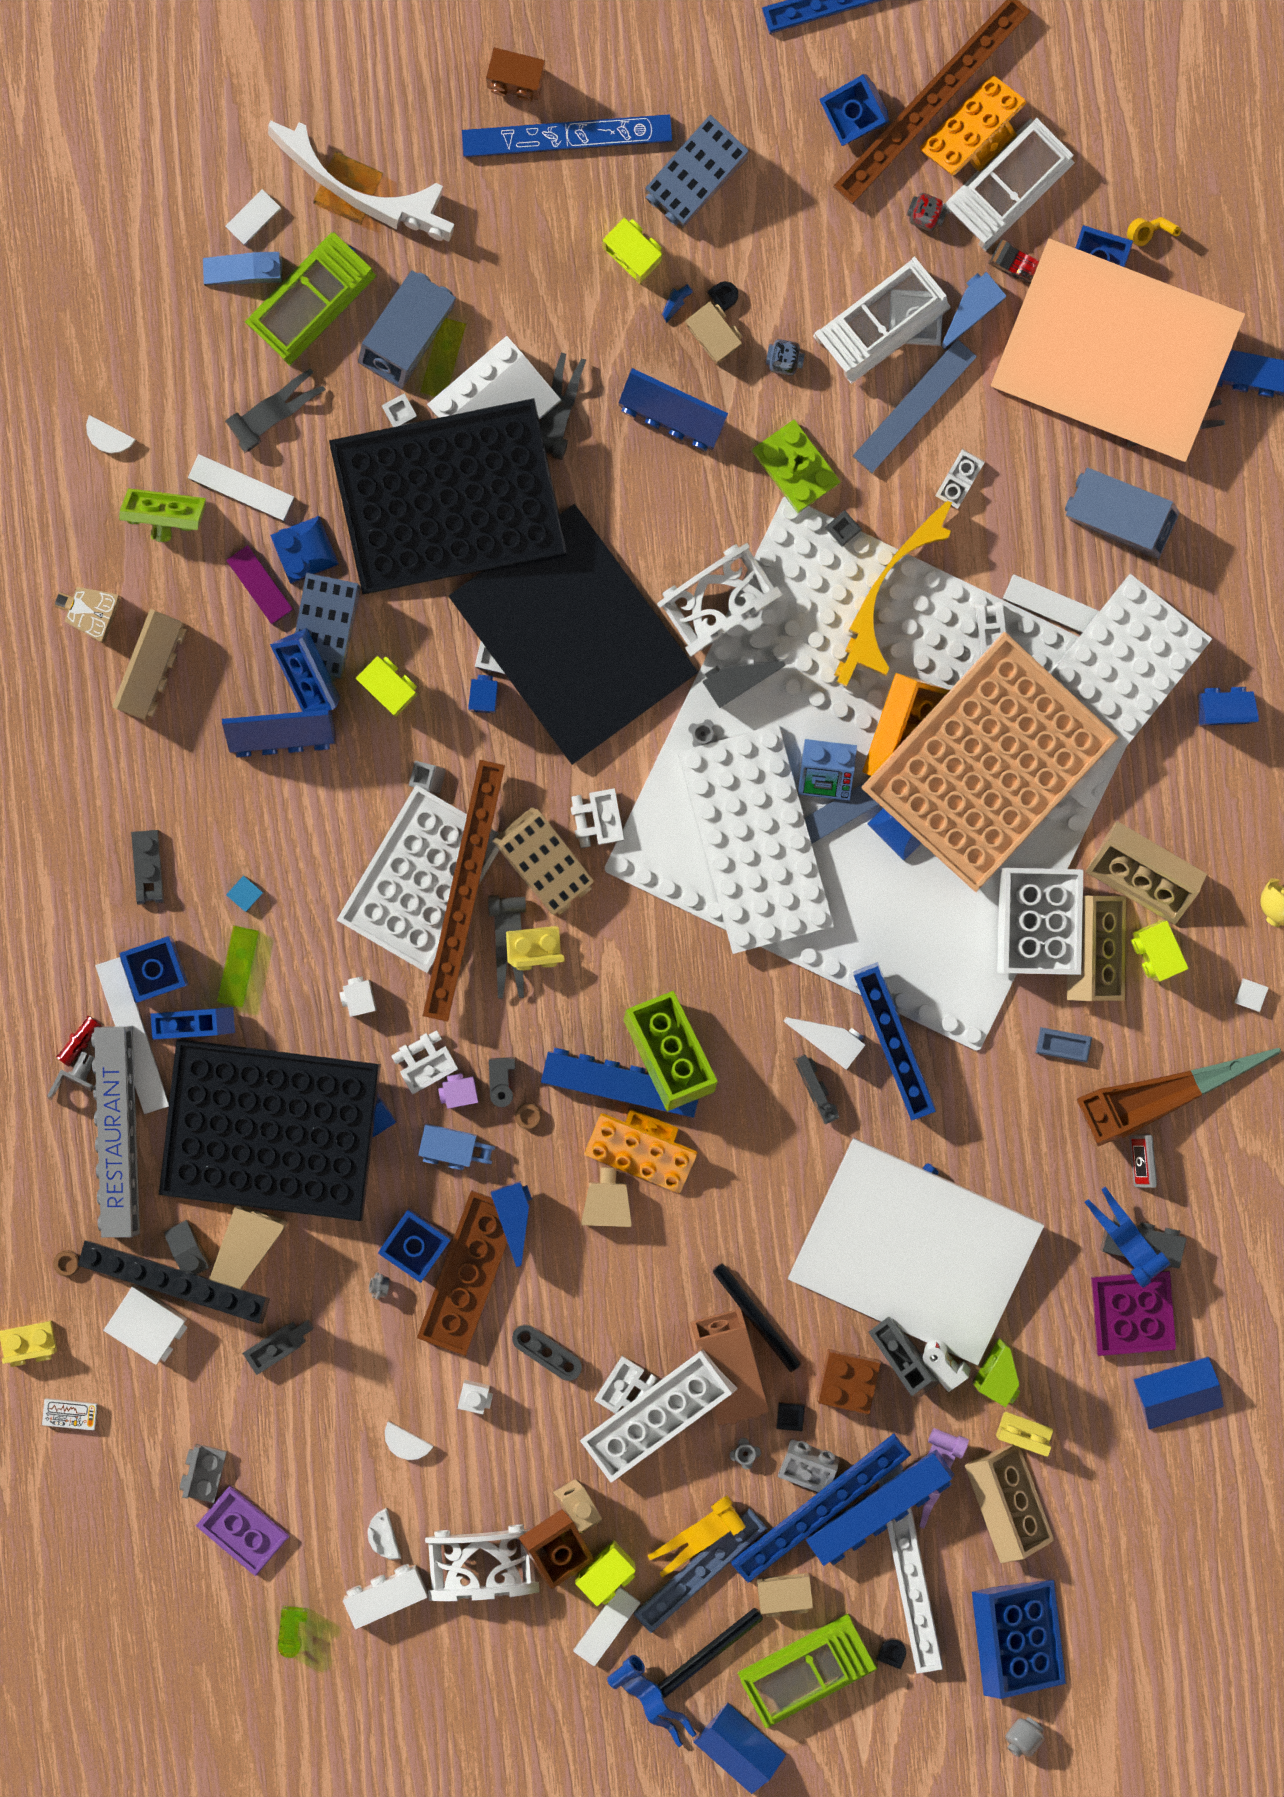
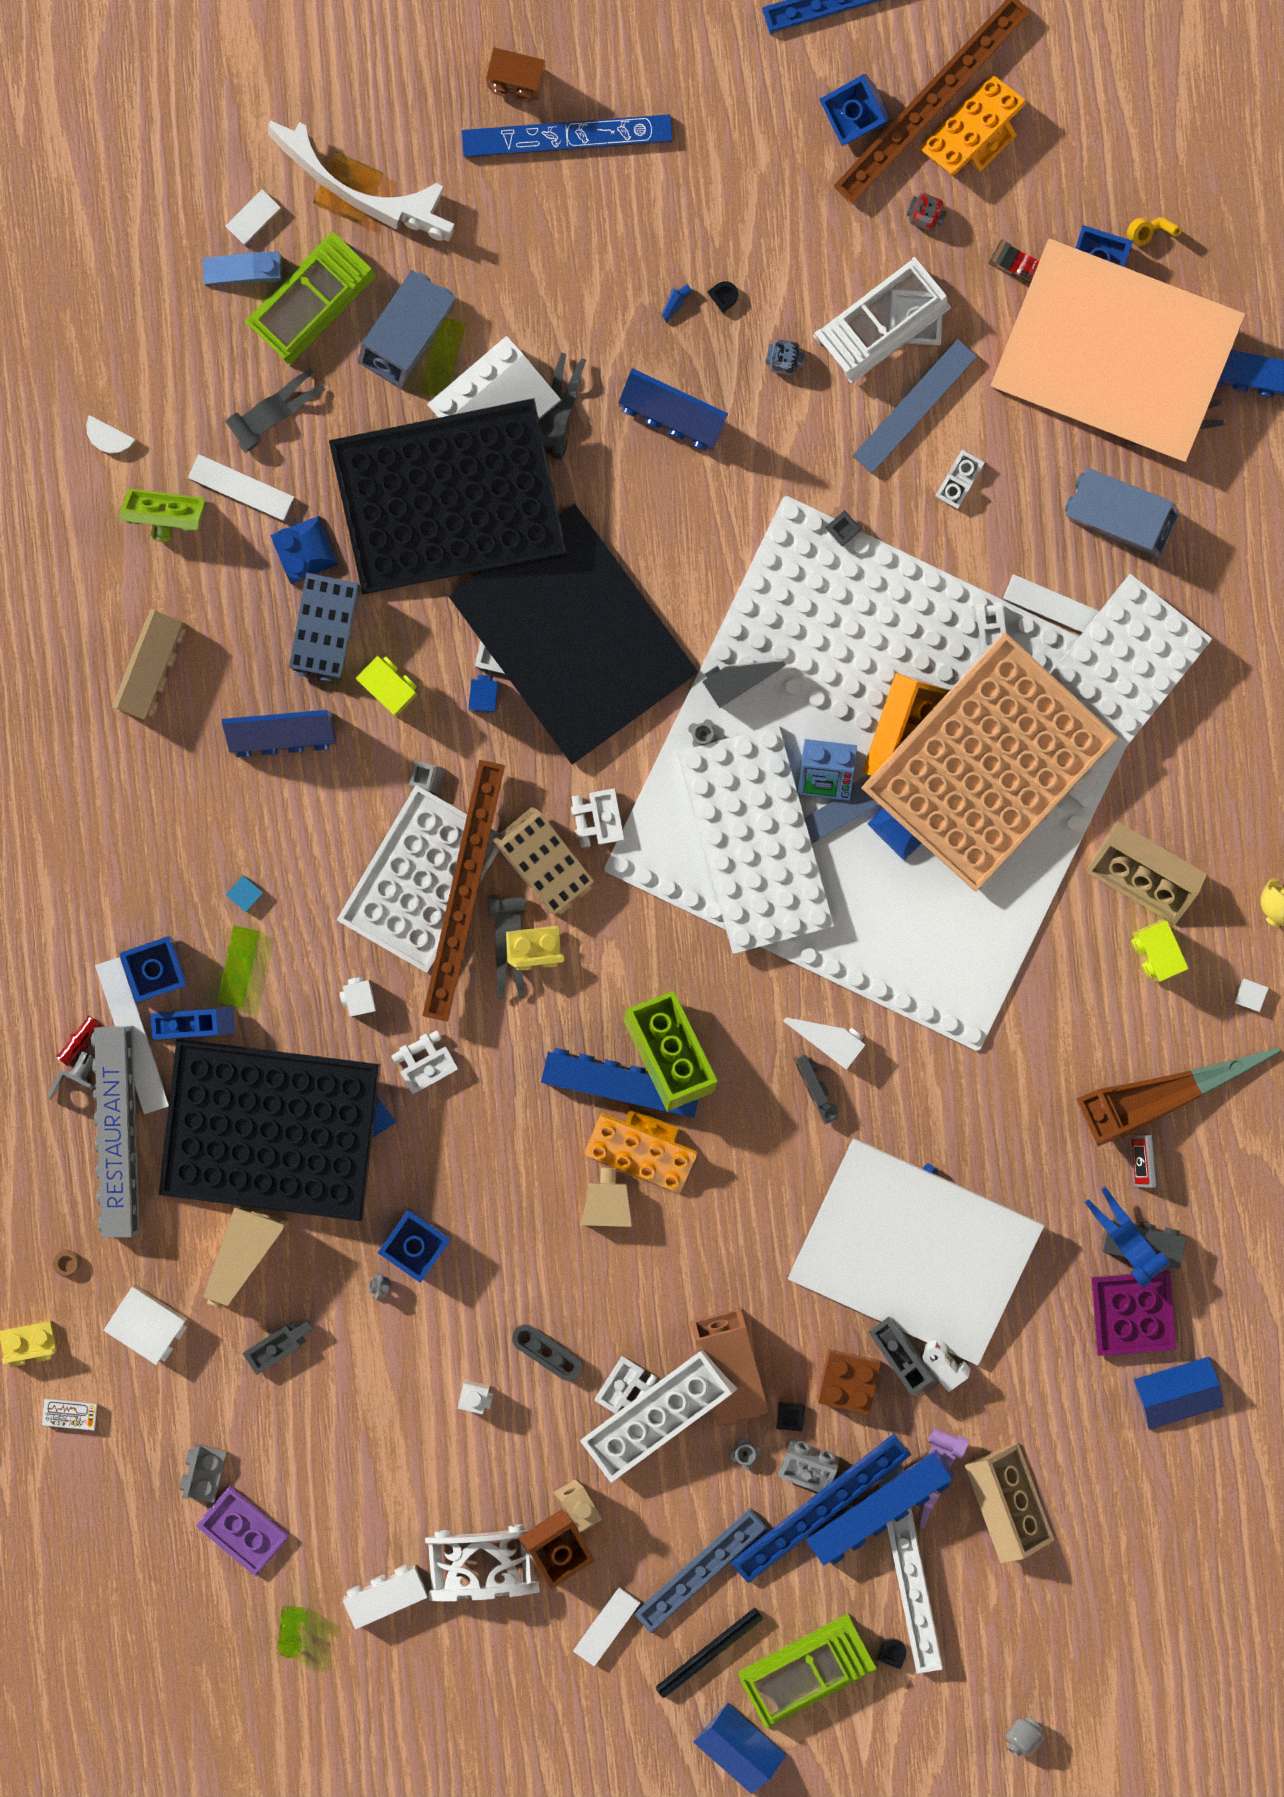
(89, 611): tan torso -> none
(147, 866): dark grey plate -> none
(174, 1282): black plate -> none
(187, 1248): dark grey slope -> none
(259, 584): magenta tile -> none
(306, 672): blue slope -> none
(382, 1536): white tile -> none
(399, 411): white plate -> none
(404, 1443): white tile -> none
(452, 1147): medium blue brick -> none
(458, 1091): lavender brick -> none
(465, 1277): dark orange plate -> none
(500, 1091): dark grey leg -> none
(513, 1212): blue slope -> none
(528, 1116): medium nougat tile -> none
(606, 1574): neon yellow brick -> none
(632, 250): neon yellow brick -> none
(651, 1697): blue flag -> none
(696, 172): sand blue slope -> none
(702, 1534): yellow flag -> none
(713, 332): tan brick -> none
(754, 599): white fence -> none
(756, 1317): black axle -> none
(784, 1594): tan brick -> none
(796, 466): lime plate -> none
(864, 648): yellow slope -> none
(894, 1041): blue brick -> none
(976, 302): medium blue slope -> none
(998, 1375): lime slope -> none
(1010, 183): white piece -> none
(1018, 1638): blue slope -> none
(1025, 1433): light yellow bracket -> none
(1040, 921): white slope -> none
(1063, 1044): sand blue tile -> none
(1102, 951): tan slope -> none
(1227, 707): blue slope -> none

